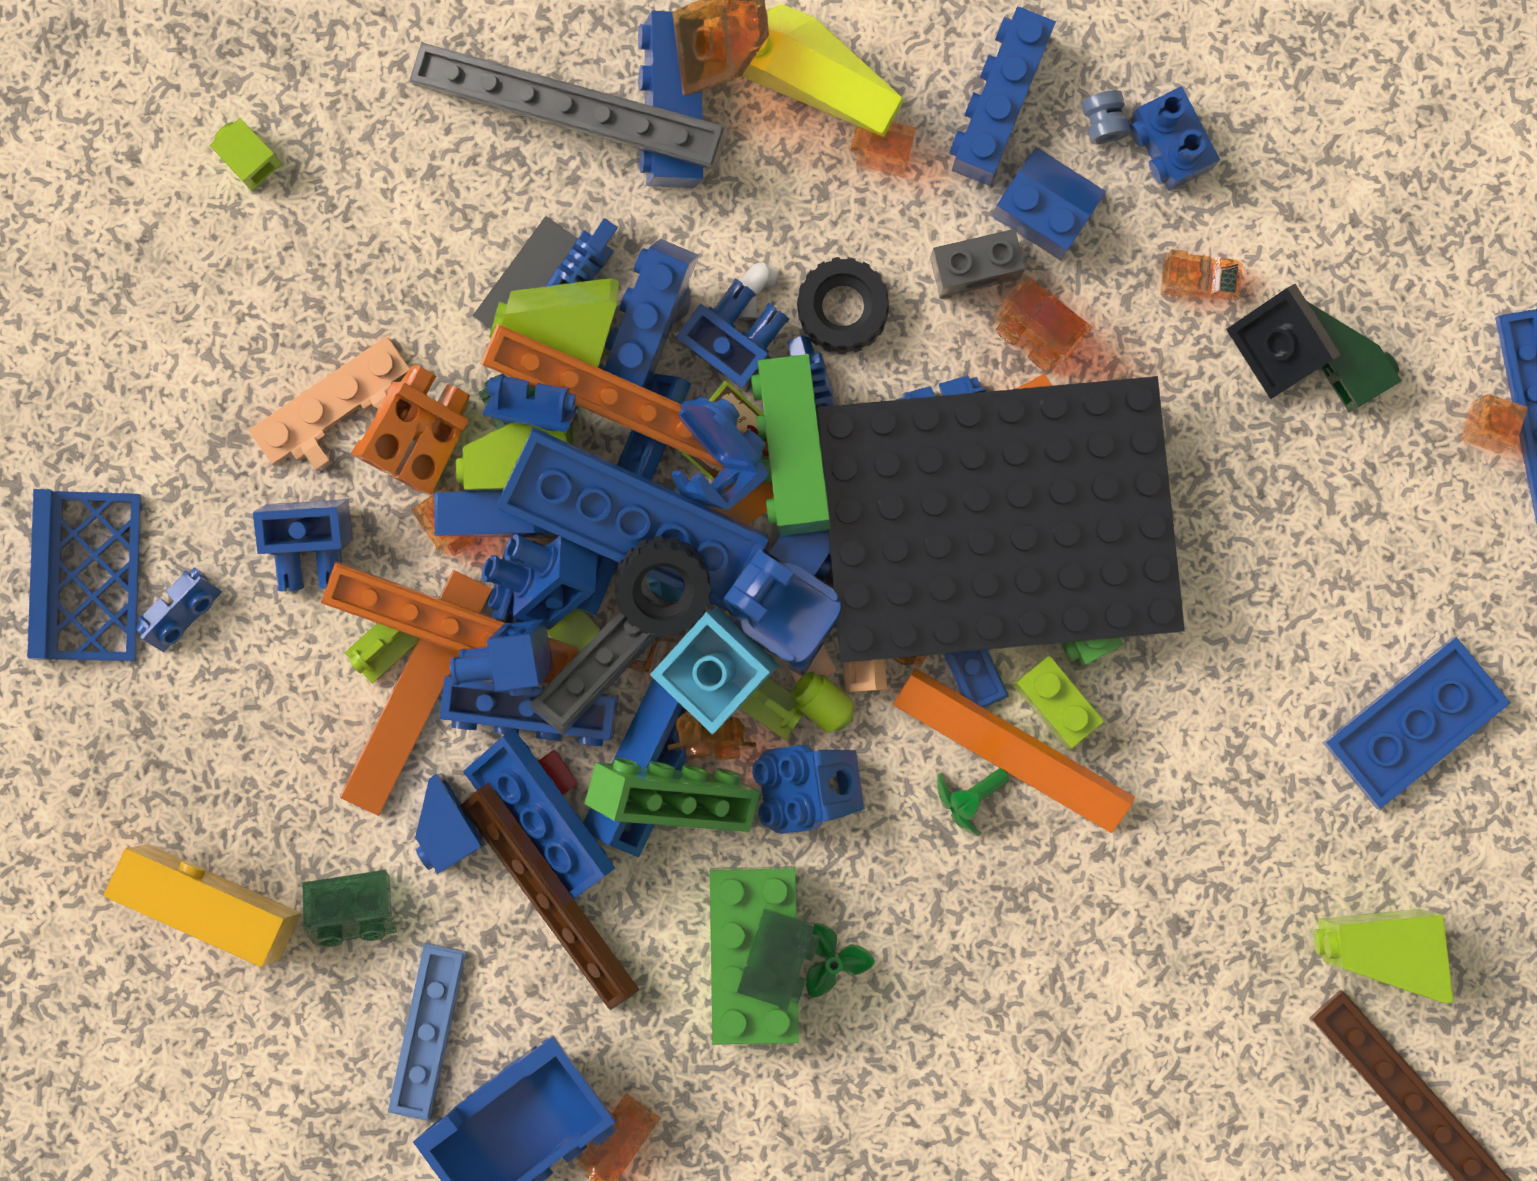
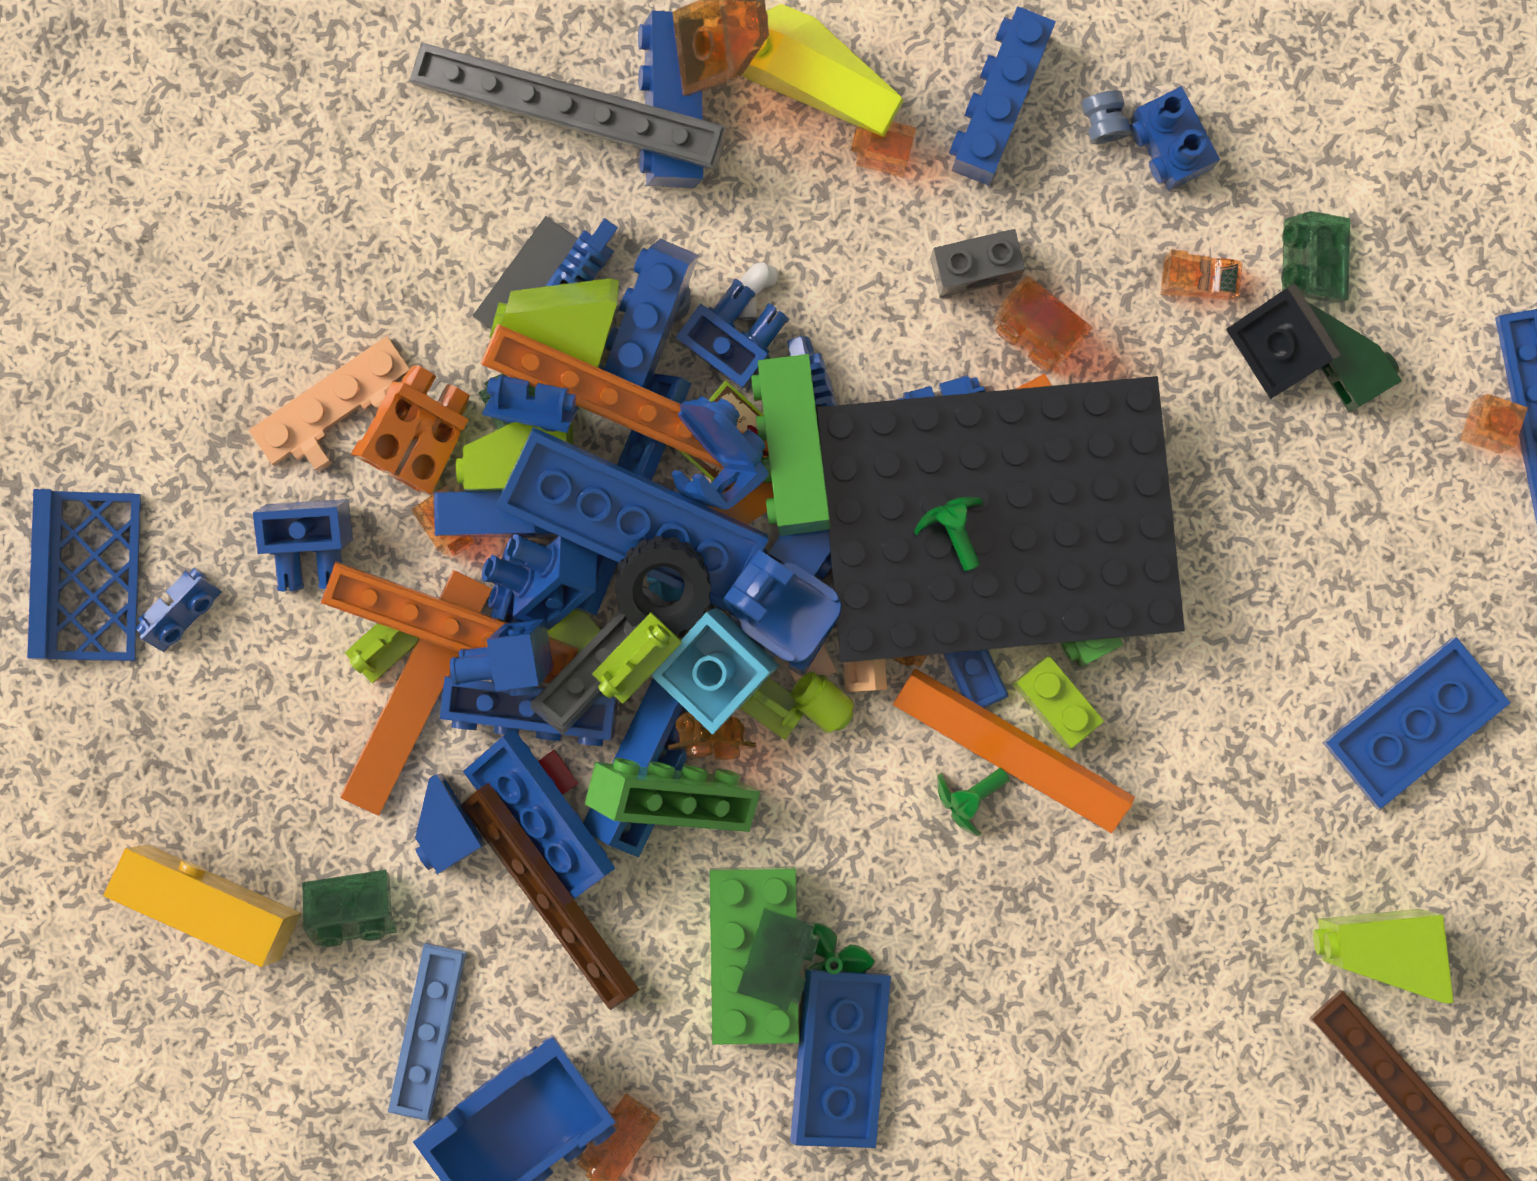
(245, 153): lime brick -> none
(636, 658): none -> lime hinge
(798, 788): blue piece -> none
(835, 274): black tyre -> none
(840, 1059): none -> blue plate
(954, 518): none -> green plant
(1048, 203): blue slope -> none
(1317, 255): none -> clear green bracket

